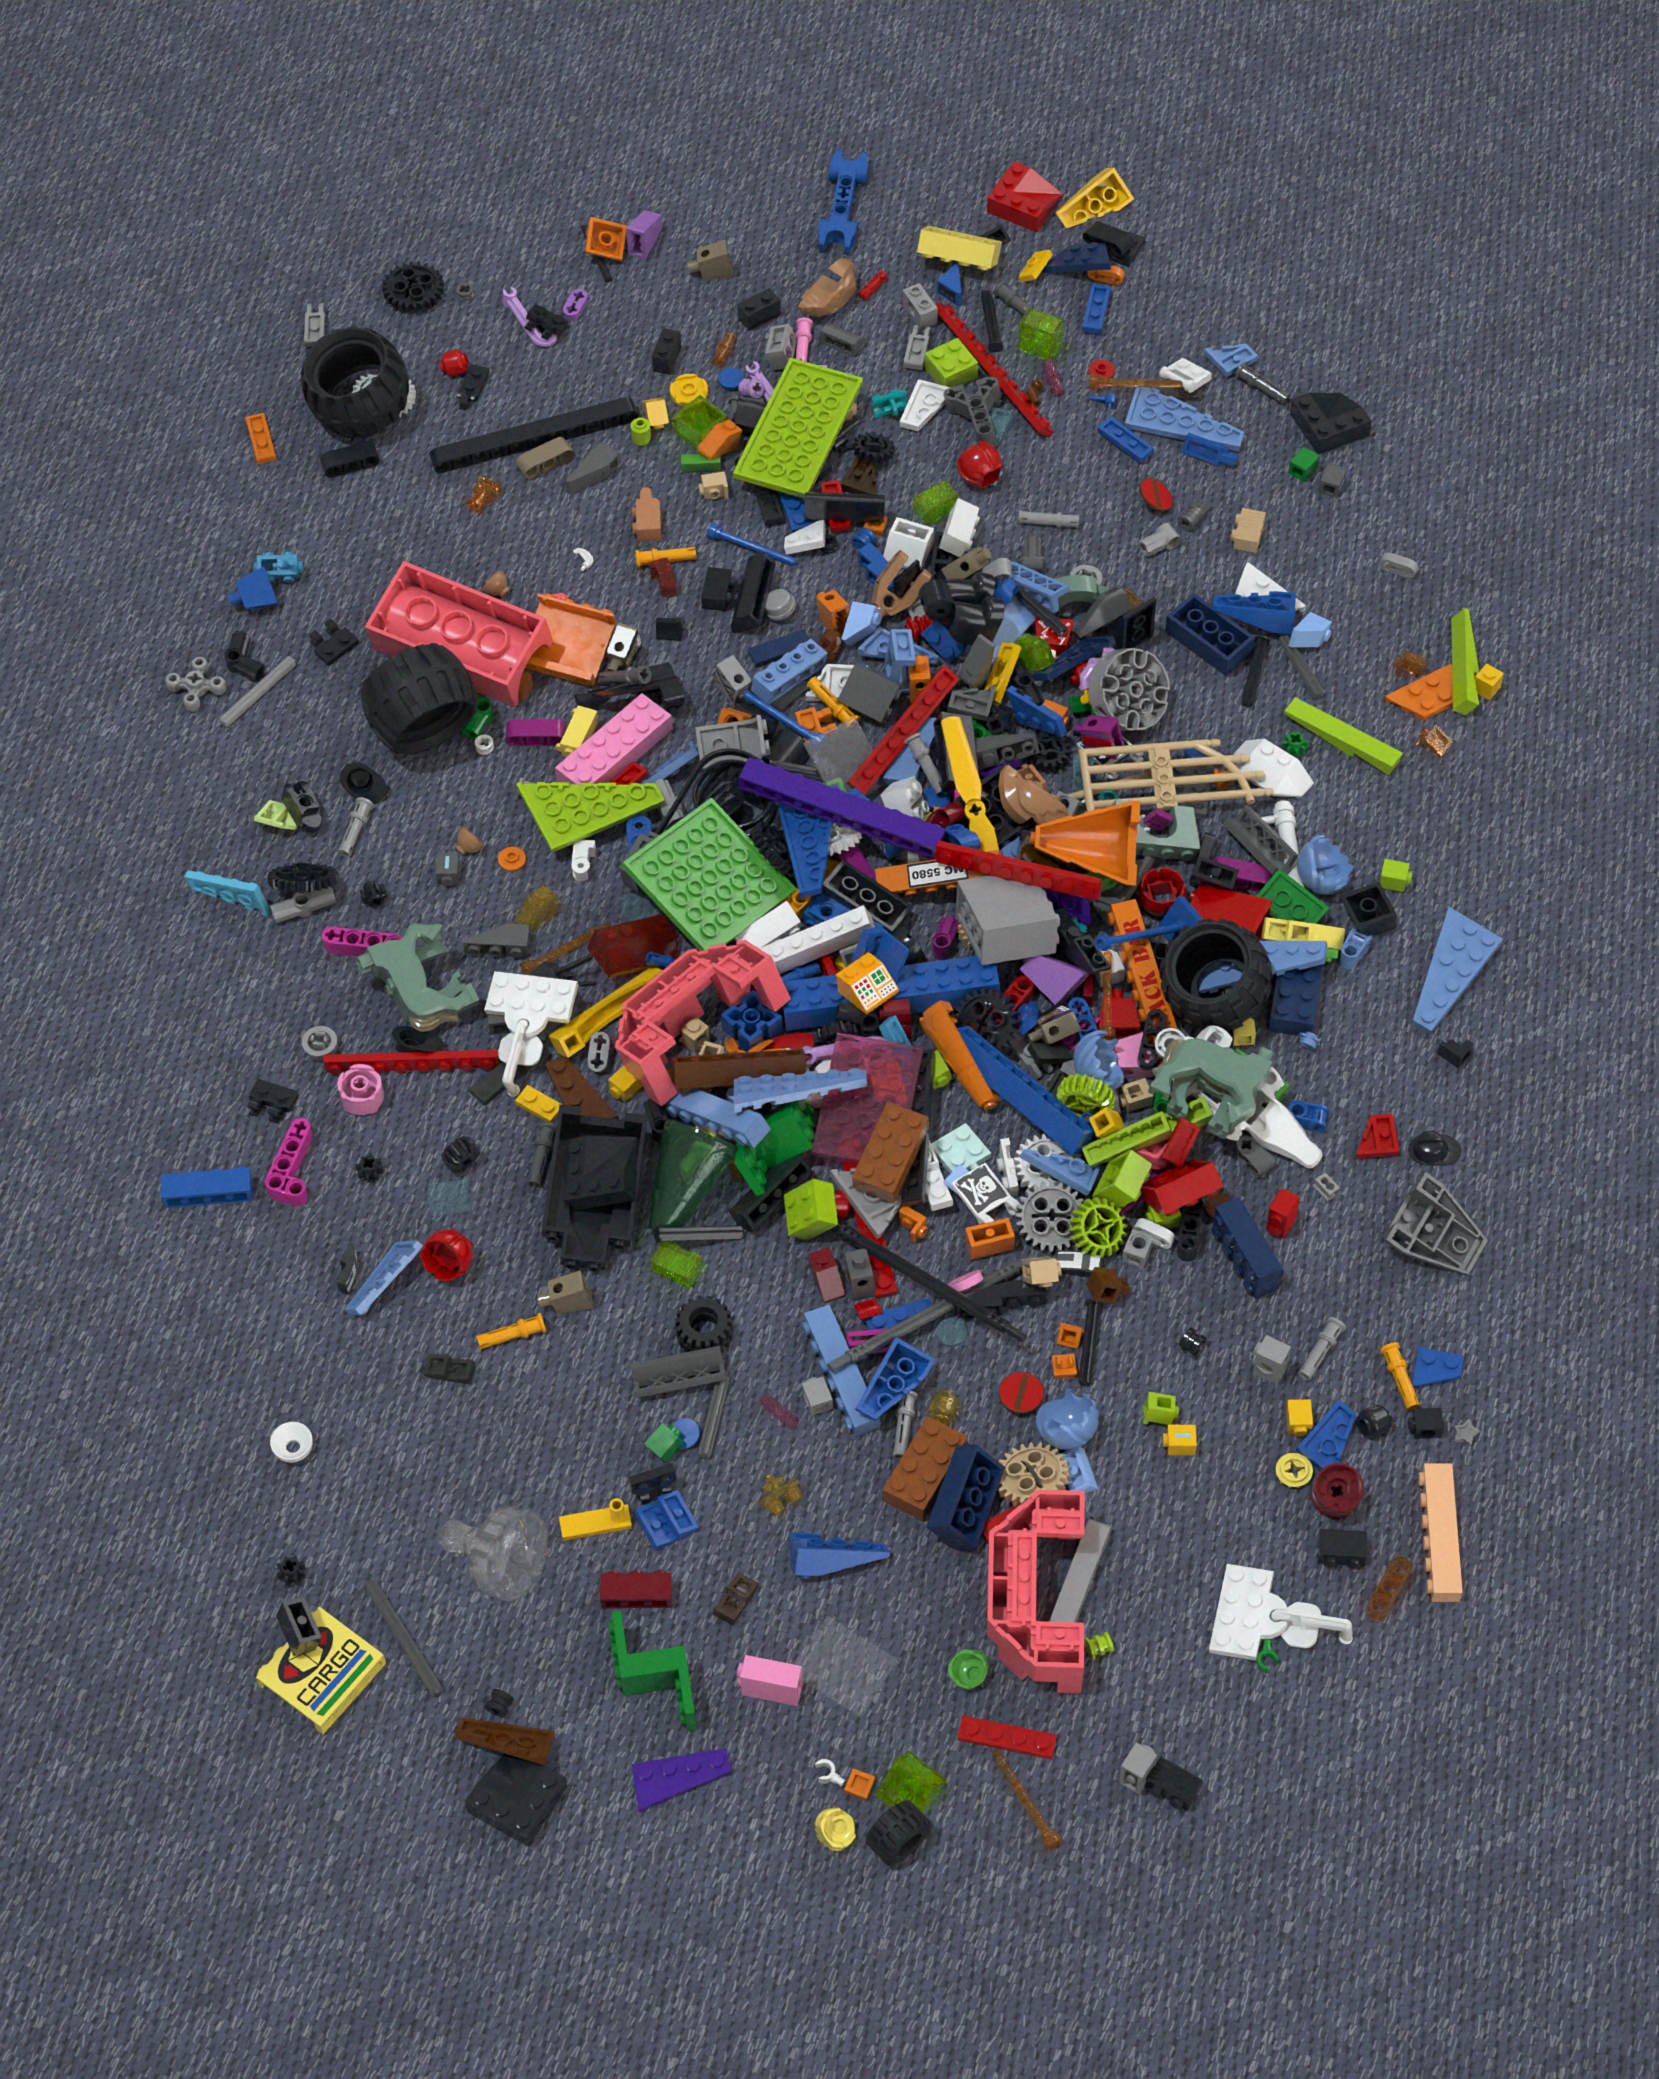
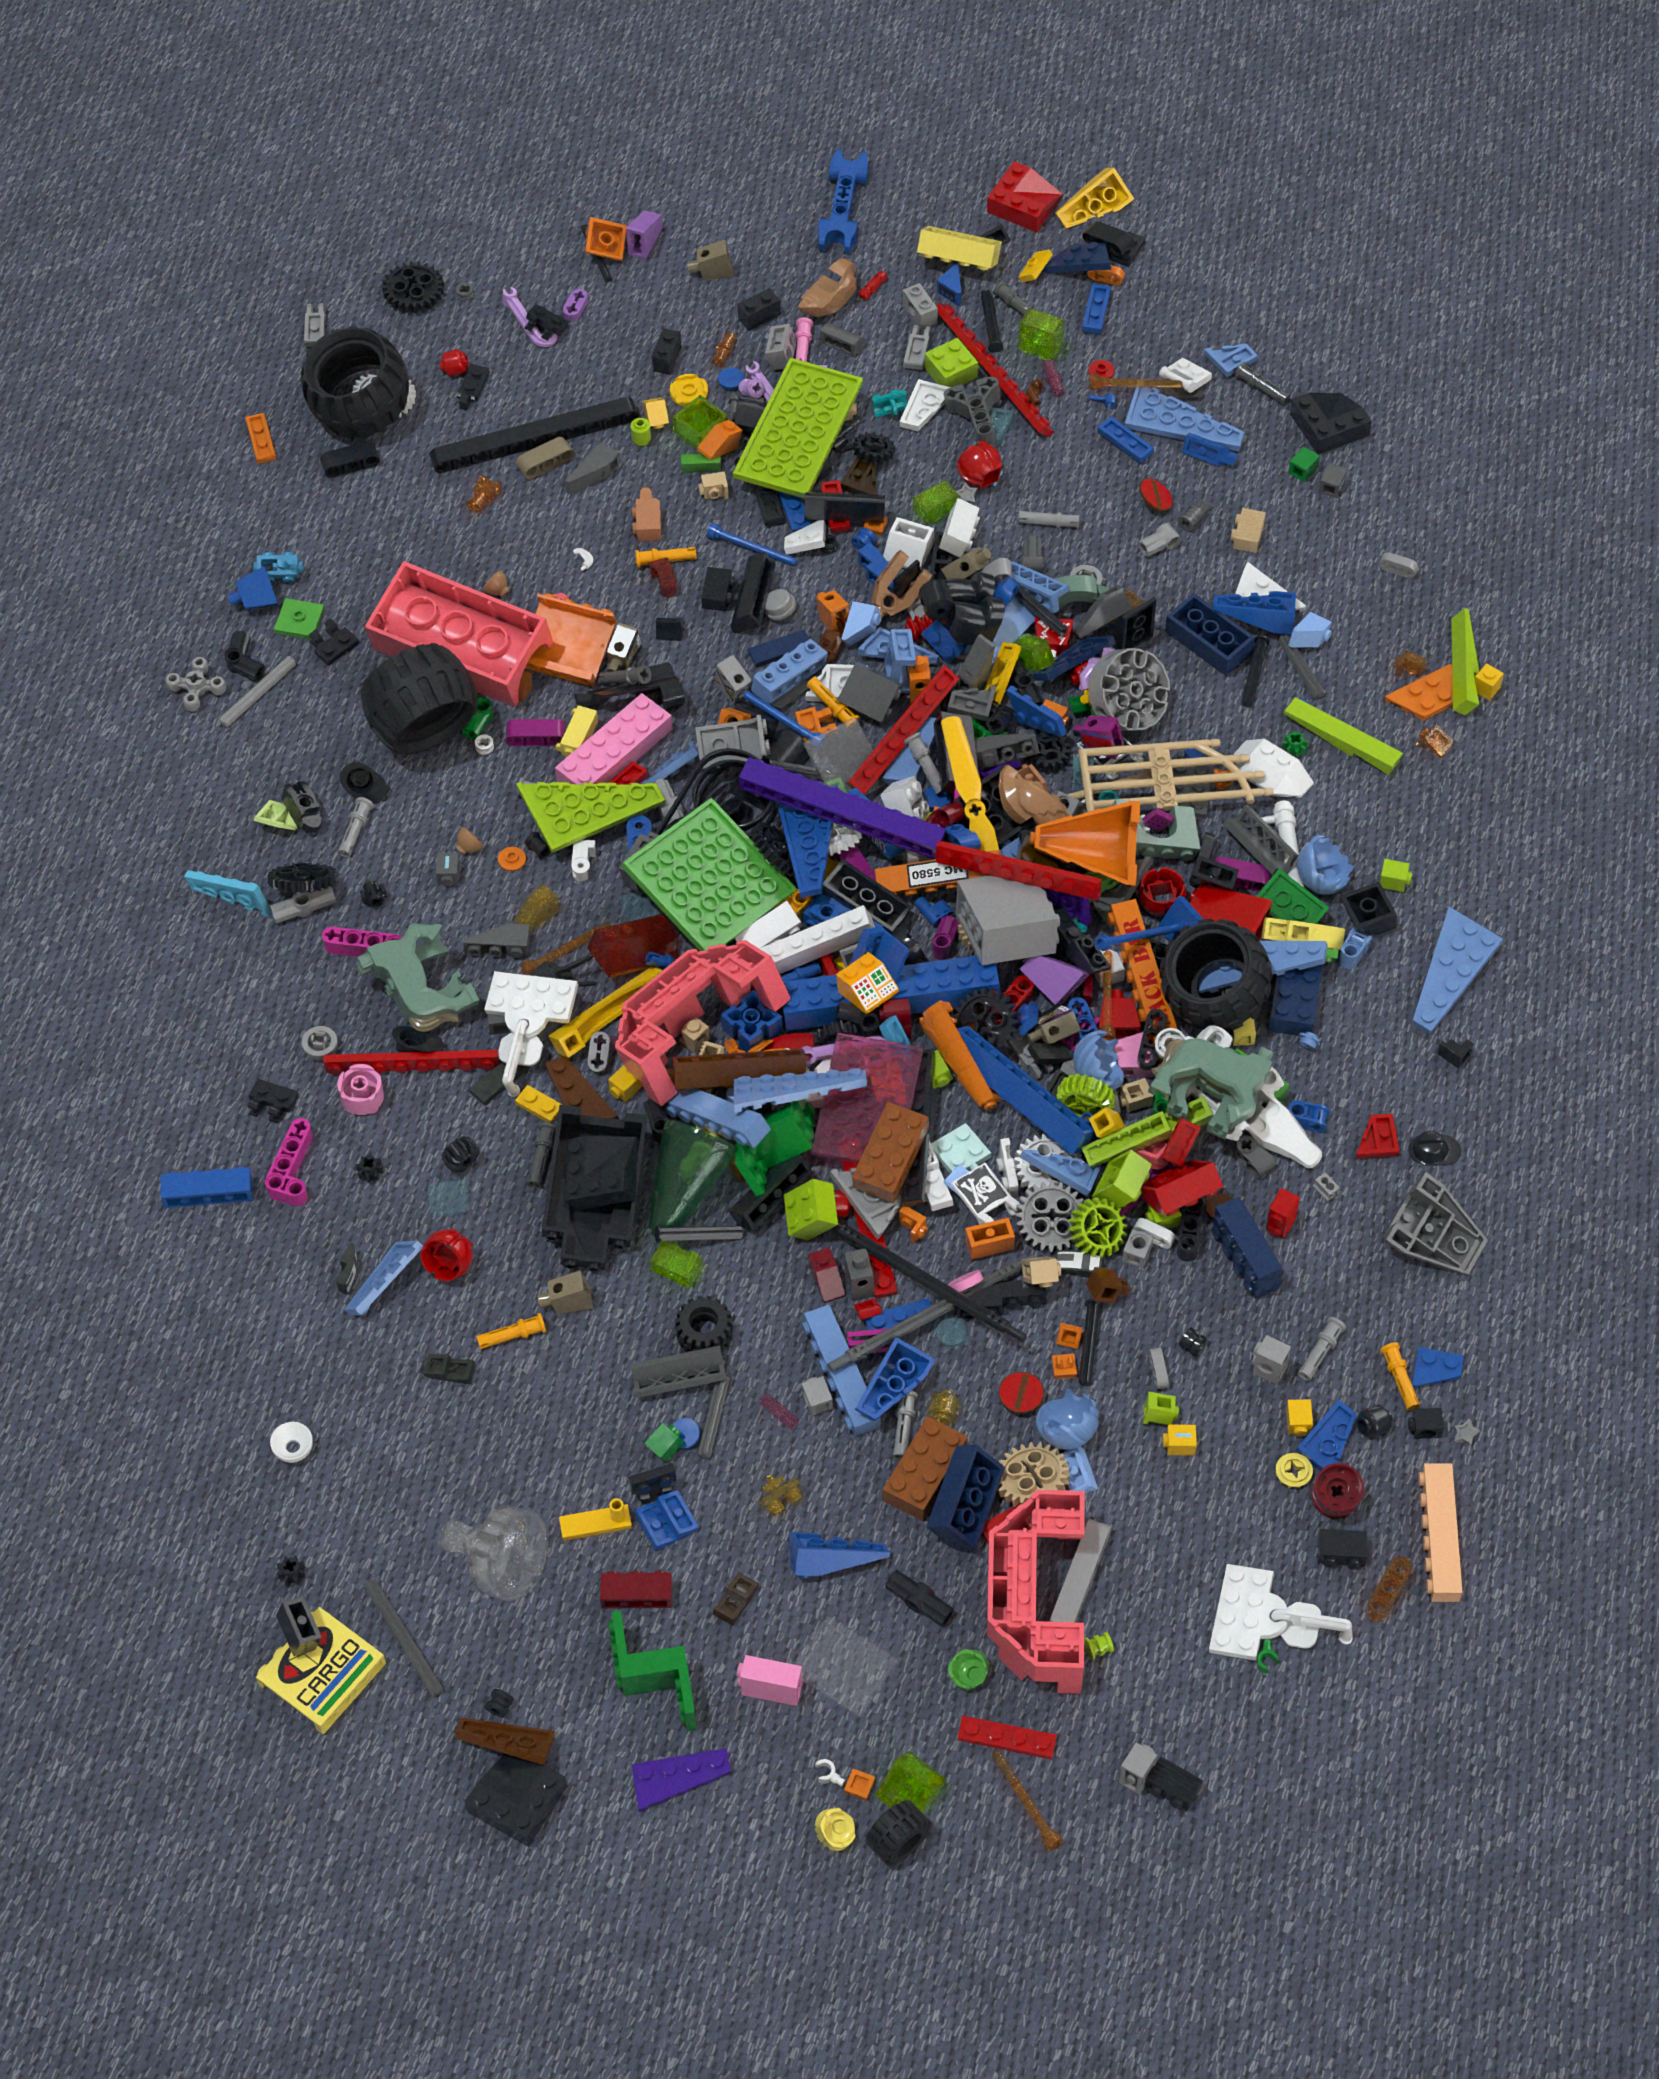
(298, 618): none -> bright green plate
(538, 845): none -> black bush
(919, 1597): none -> black piece
(934, 912): none -> blue piece
(967, 493): none -> light grey piece
(1158, 1368): none -> light grey beam

